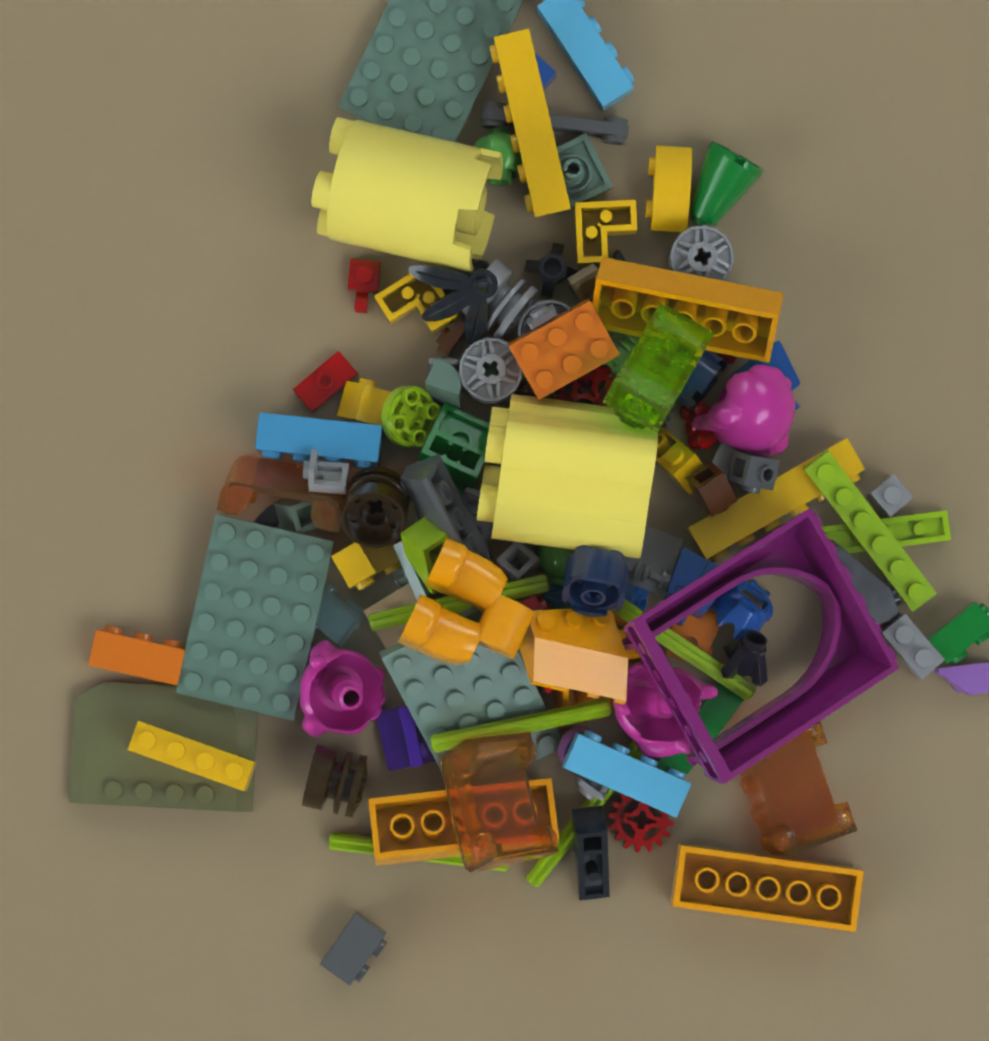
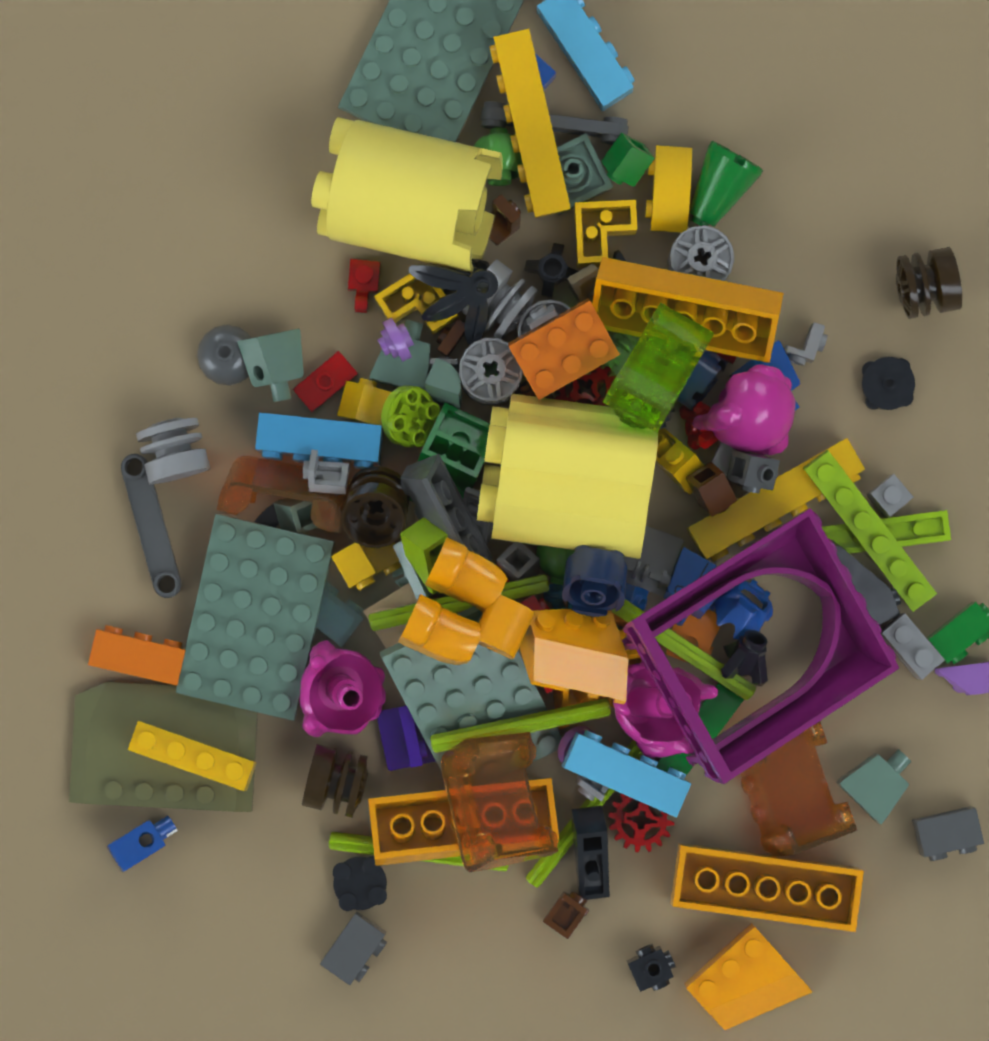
(127, 848): none -> blue torso
(151, 527): none -> dark grey piece
(173, 450): none -> light grey wheel
(221, 357): none -> dark grey cylinder
(274, 361): none -> sand green torso
(359, 883): none -> black piece
(395, 340): none -> medium lavender plate
(410, 372): none -> sand green torso
(506, 219): none -> reddish brown bracket
(566, 913): none -> reddish brown bracket
(627, 160): none -> green brick
(645, 957): none -> black brick
(745, 980): none -> light orange wedge
(814, 342): none -> light grey bracket
(877, 784): none -> sand green torso
(888, 383): none -> black piece
(935, 282): none -> dark brown wheel
(948, 832): none -> dark grey piece

